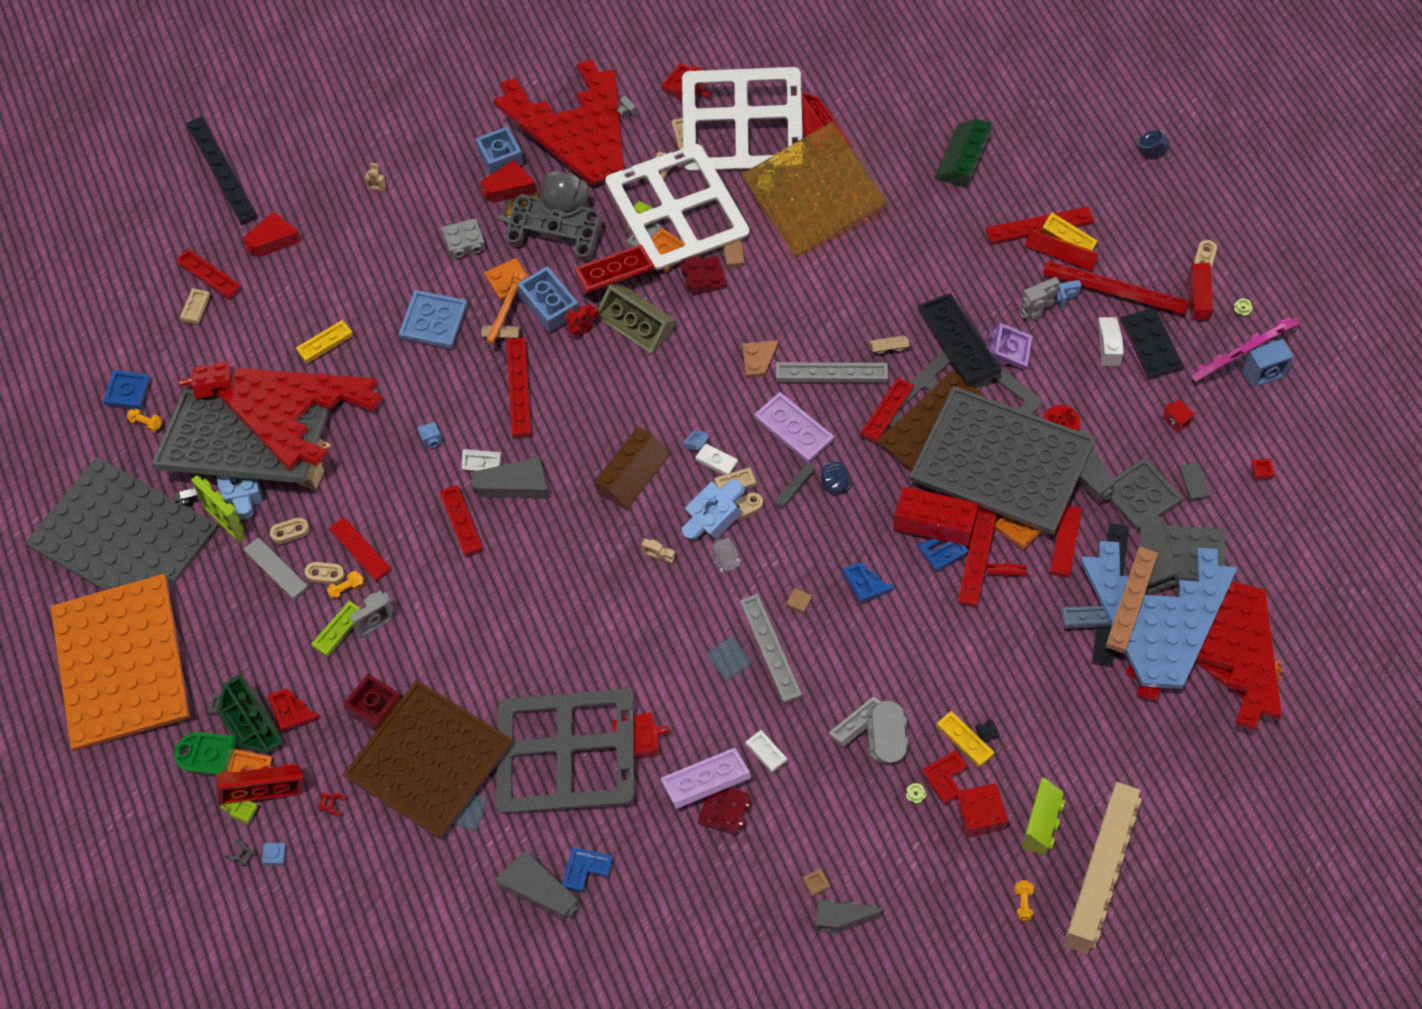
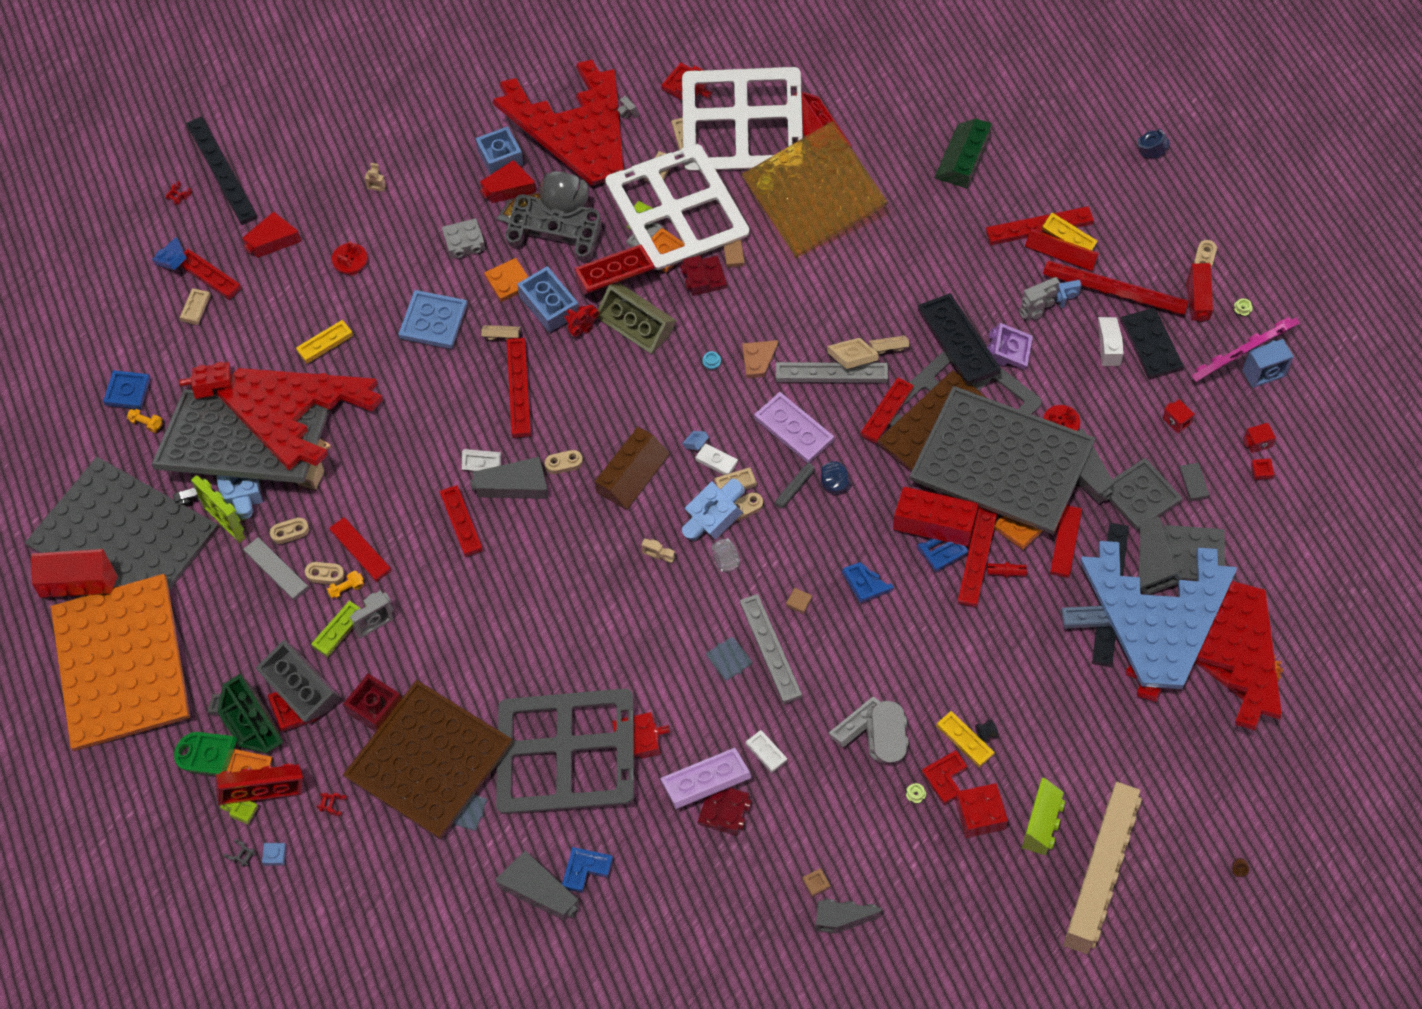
(72, 573): none -> red slope
(171, 255): none -> blue wing
(183, 195): none -> red piece
(298, 682): none -> dark grey slope
(343, 257): none -> red plate
(430, 435): medium blue bracket -> none
(516, 278): orange piece -> none
(564, 463): none -> tan plate
(711, 360): none -> medium azure plate
(853, 353): none -> tan plate
(1024, 889): light orange bar -> none
(1131, 599): nougat plate -> none
(1242, 867): none -> reddish brown hinge
(1259, 438): none -> red brick

